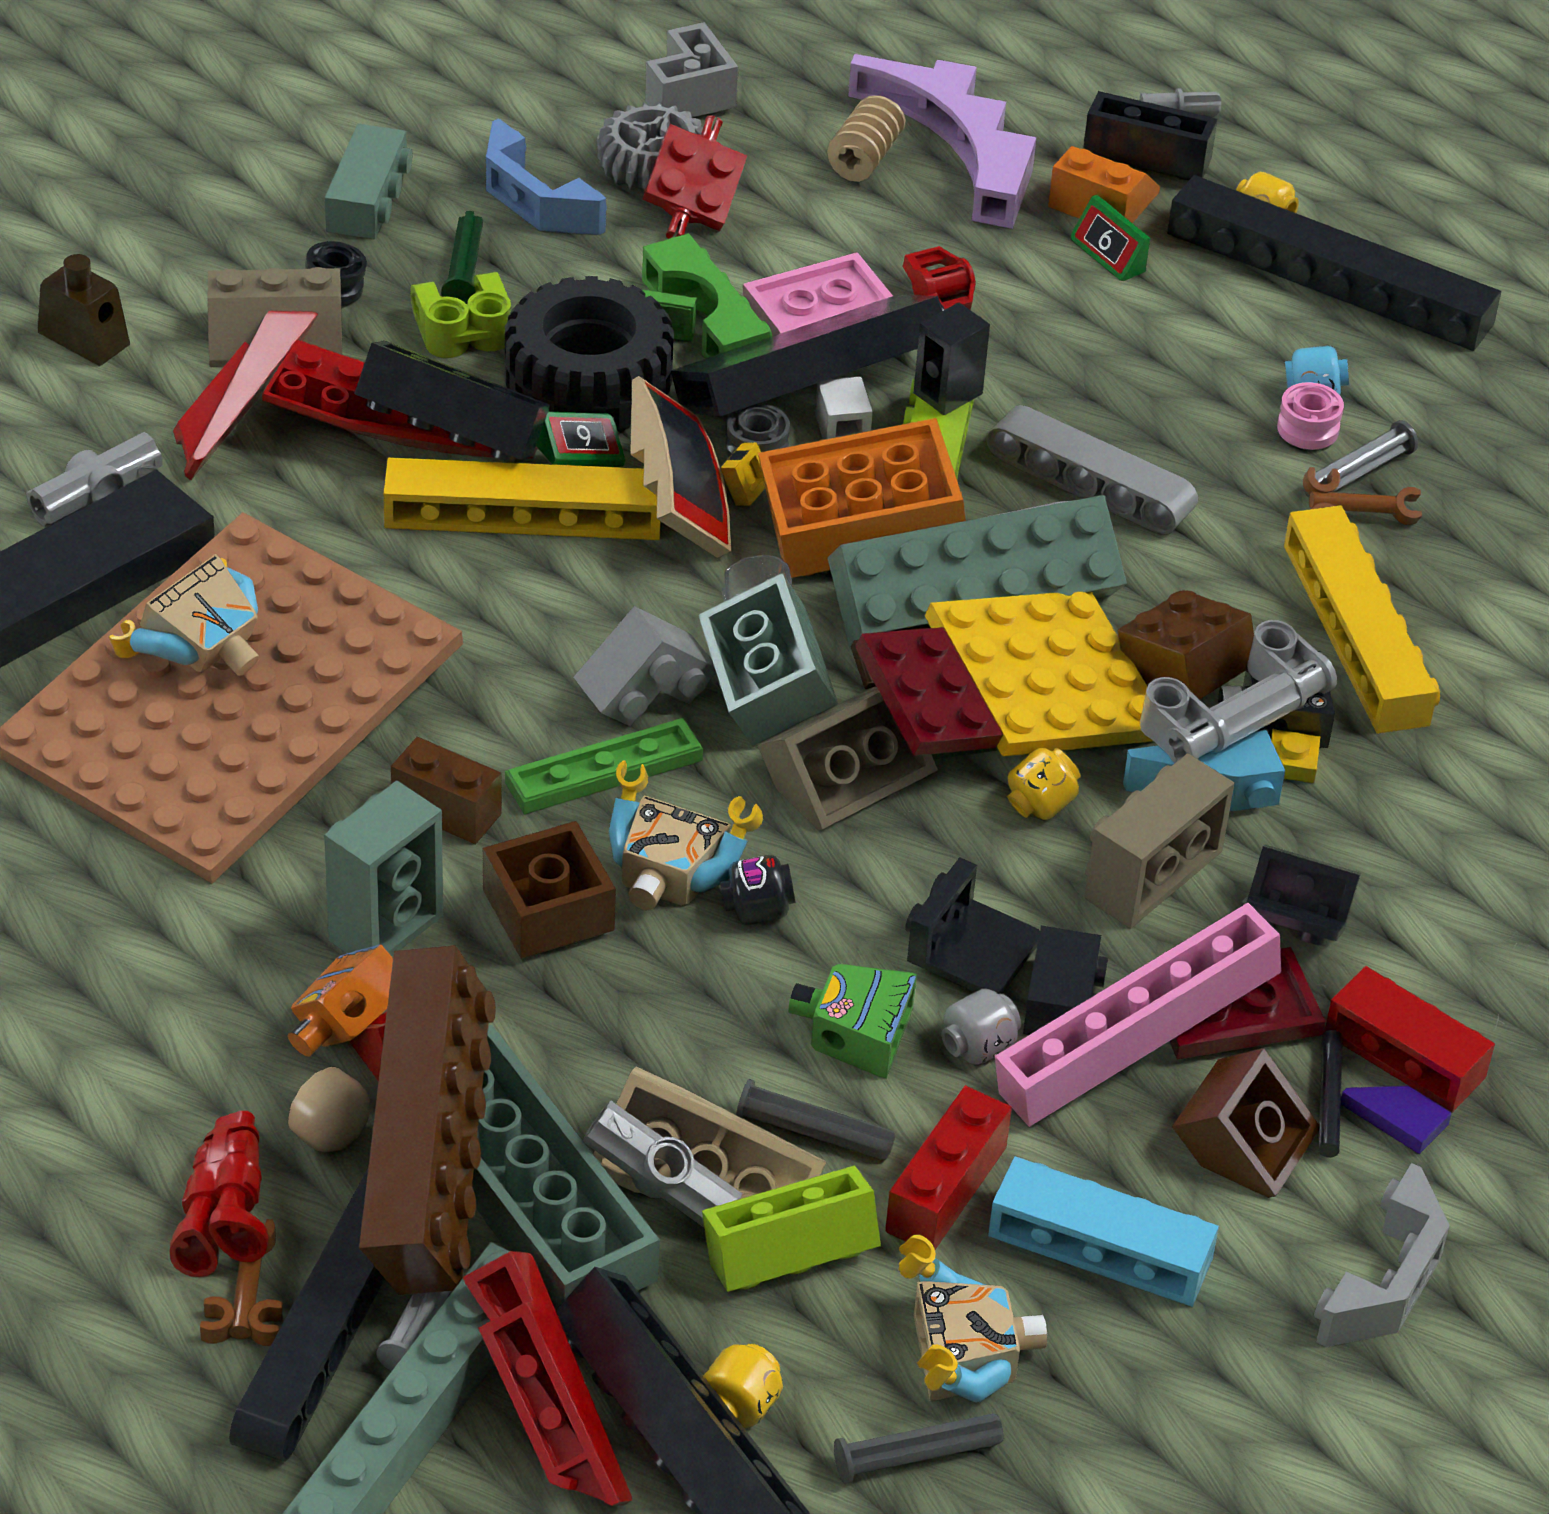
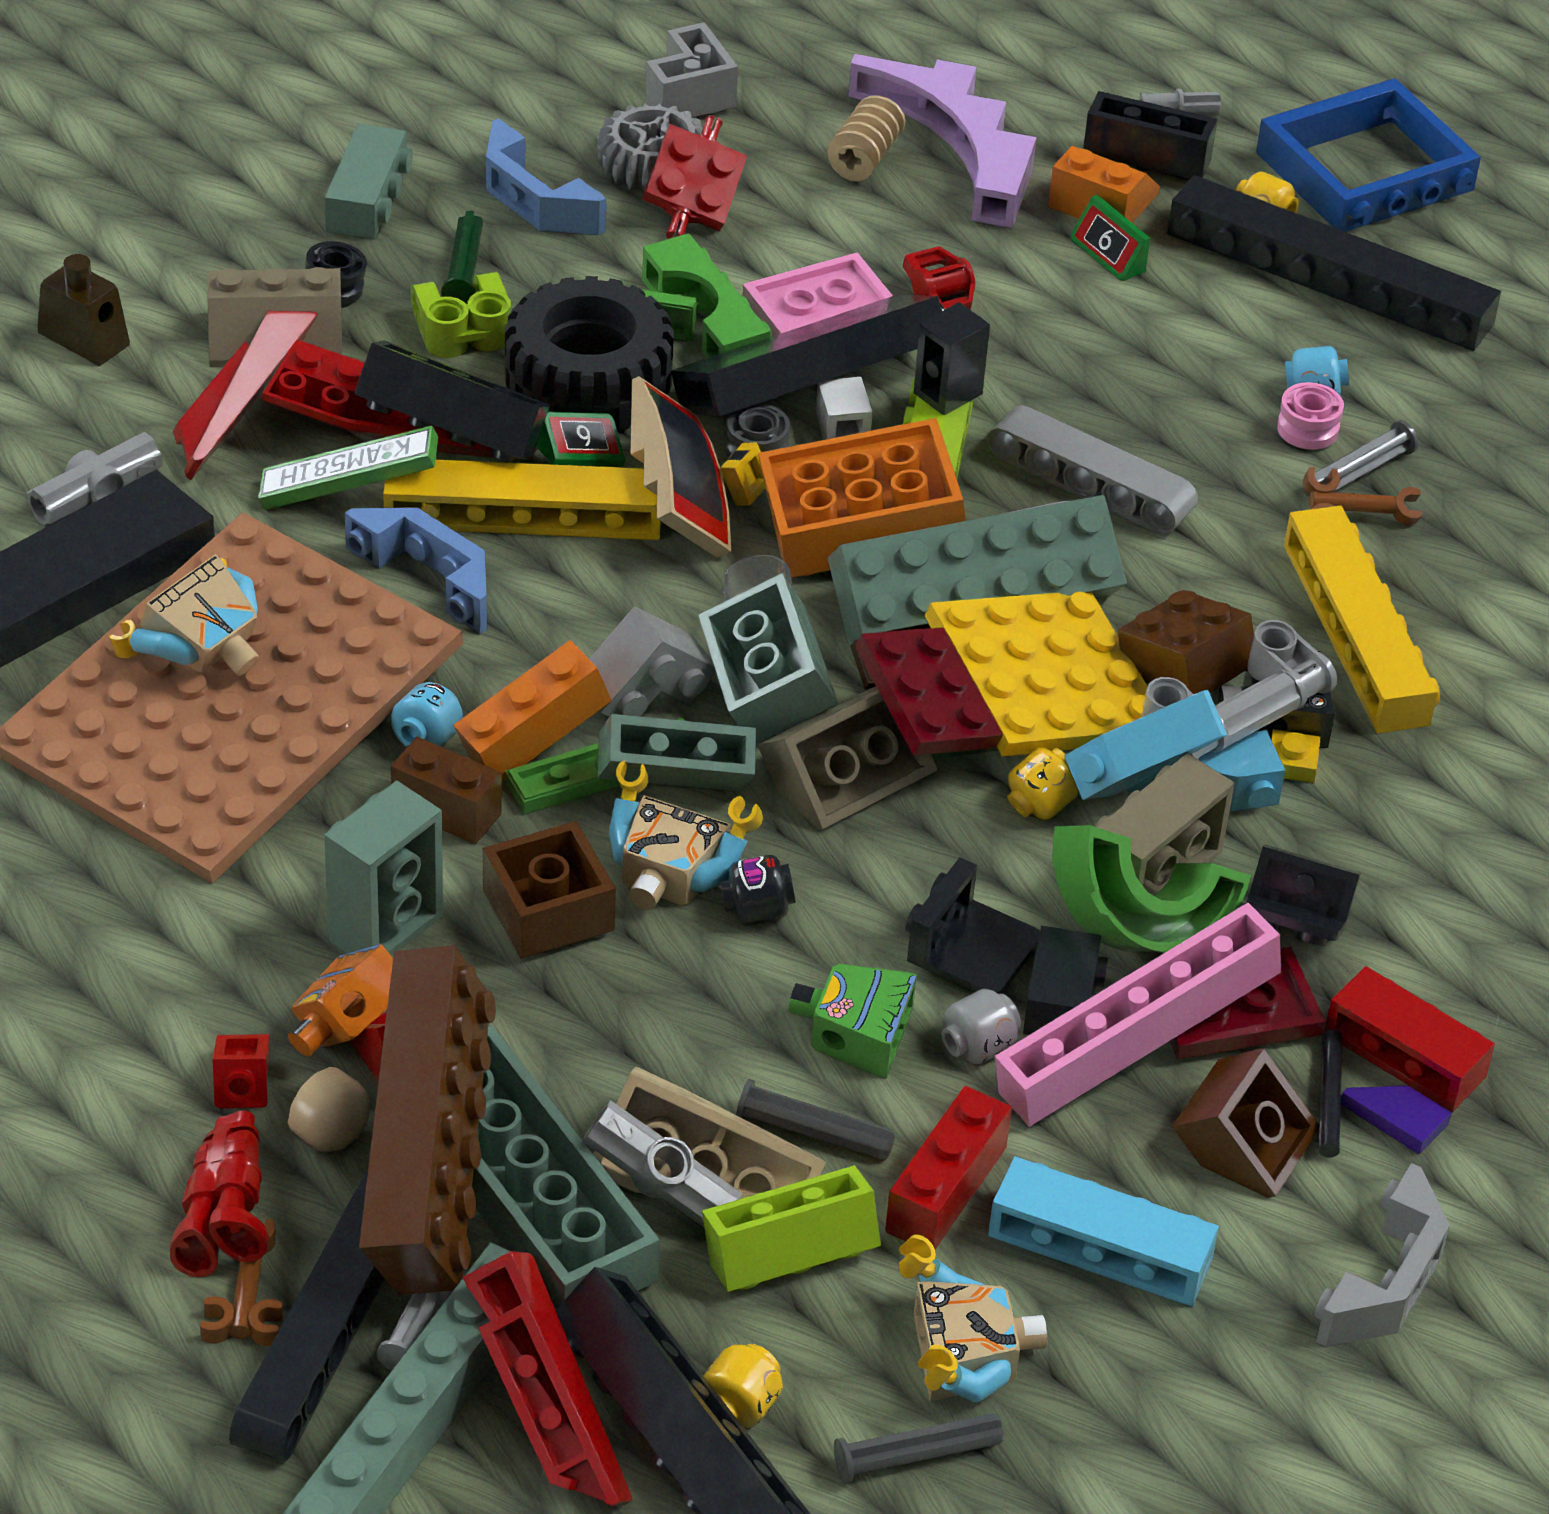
(241, 1071): none -> red bracket
(348, 467): none -> tile
(387, 532): none -> medium blue slope
(426, 713): none -> medium azure head
(534, 710): none -> orange brick
(678, 752): none -> sand green brick
(1109, 900): none -> bright green brick
(1144, 746): none -> medium azure slope
(1288, 134): none -> blue window

